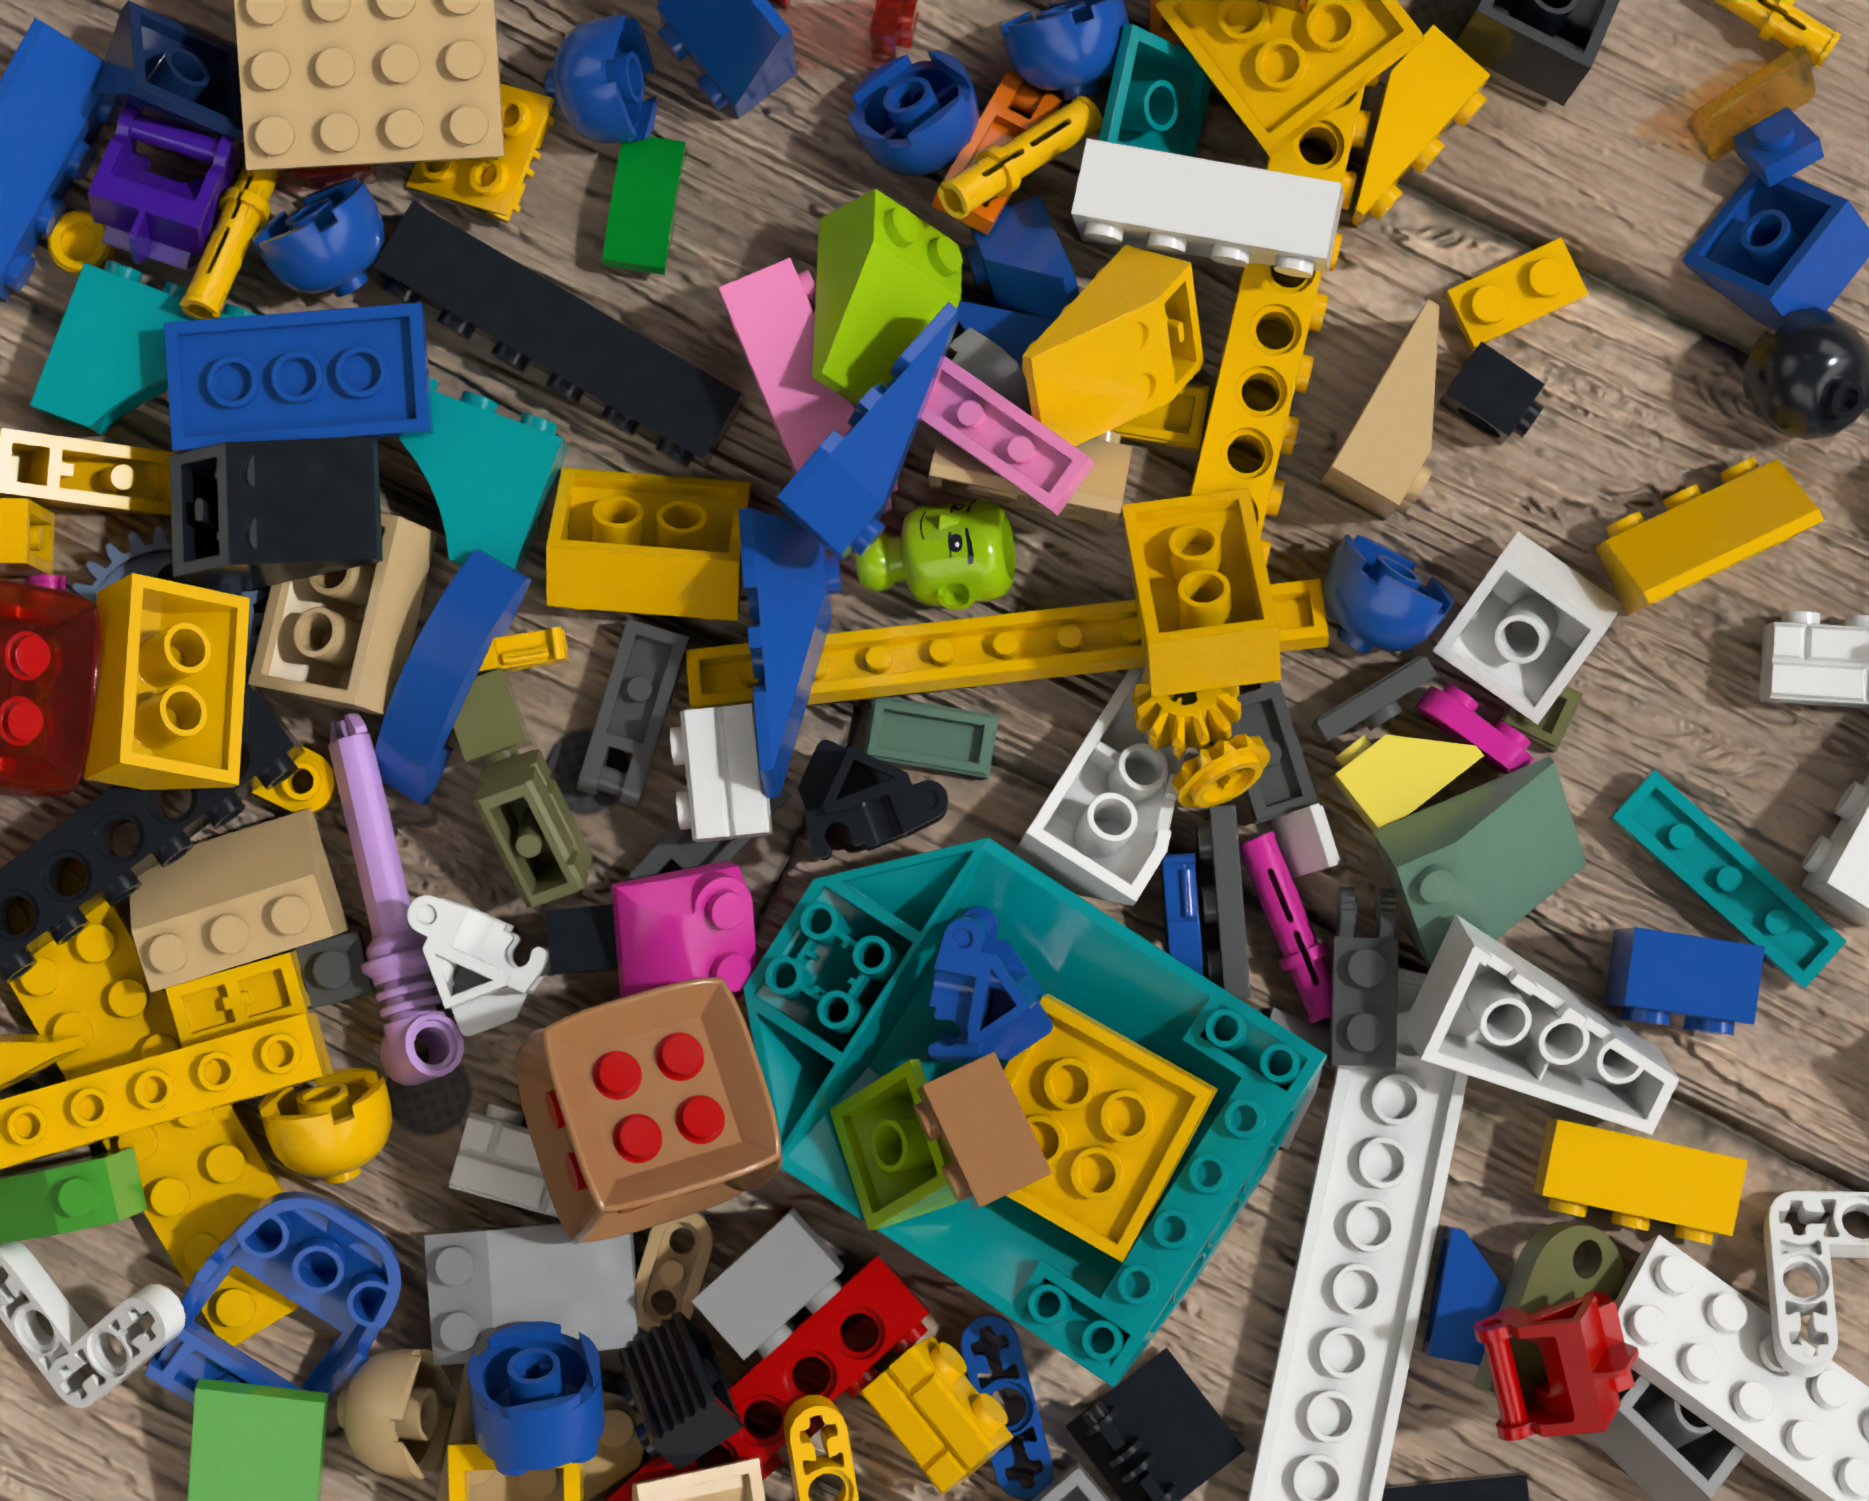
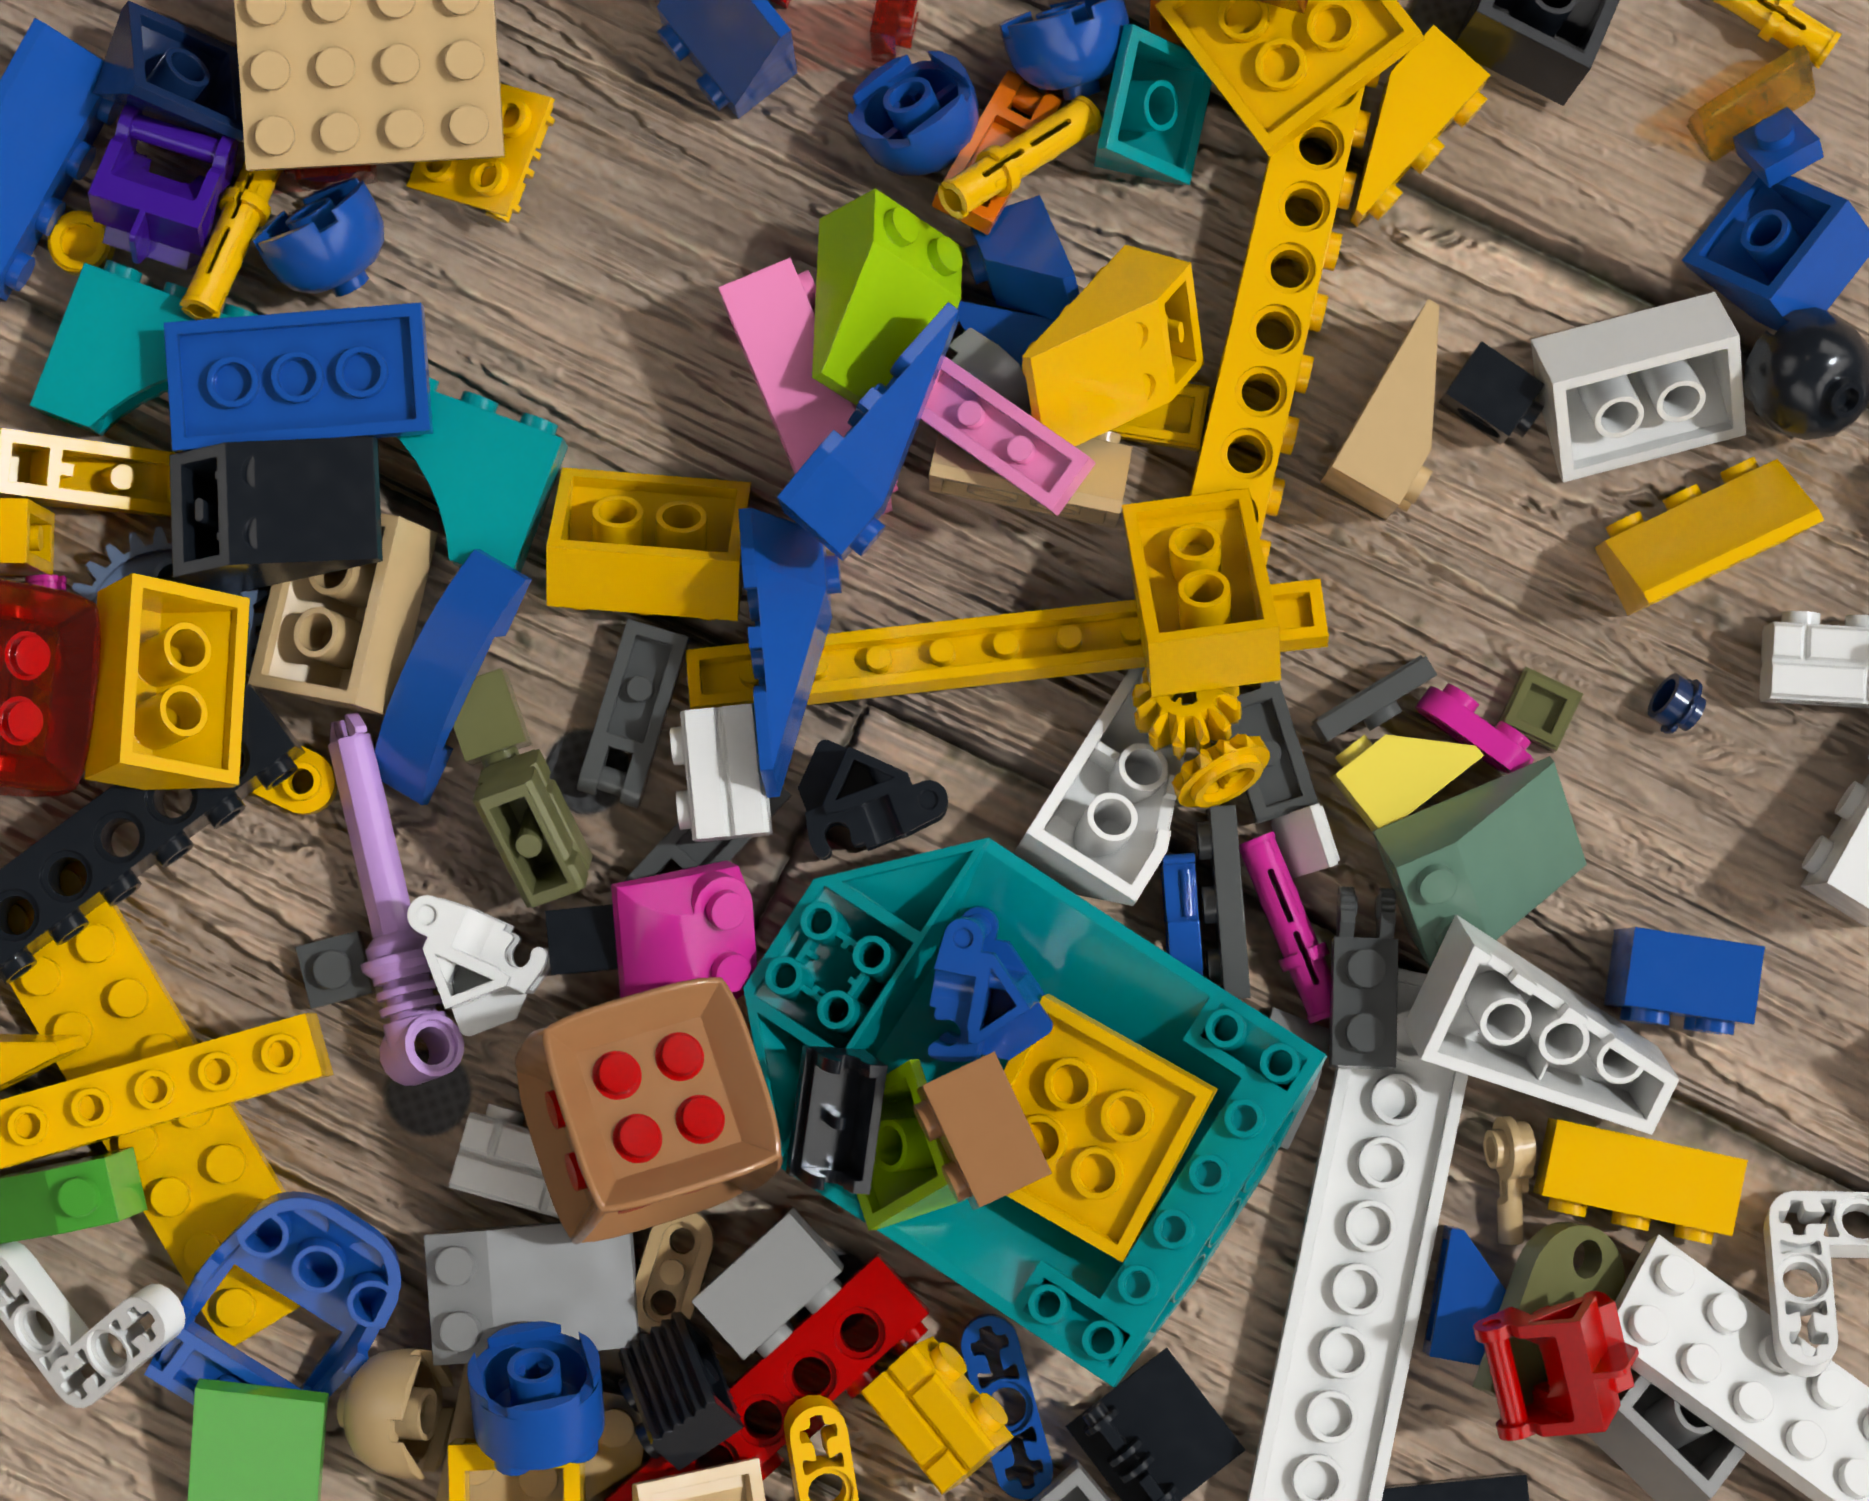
(235, 901): tan slope -> none
(238, 998): yellow hinge -> none
(330, 1126): yellow cylinder -> none
(526, 651): yellow piece -> none
(559, 335): black brick -> none
(602, 82): blue cylinder -> none
(644, 205): green slope -> none
(836, 1118): none -> black hinge
(931, 736): sand green tile -> none
(945, 555): lime piece -> none
(1206, 209): white wedge -> none
(1381, 598): blue cylinder -> none
(1512, 1151): none -> tan plate
(1516, 293): yellow plate -> none
(1528, 627): white slope -> none
(1640, 386): none -> white slope
(1677, 703): none -> dark blue plate
(1727, 879): teal plate -> none

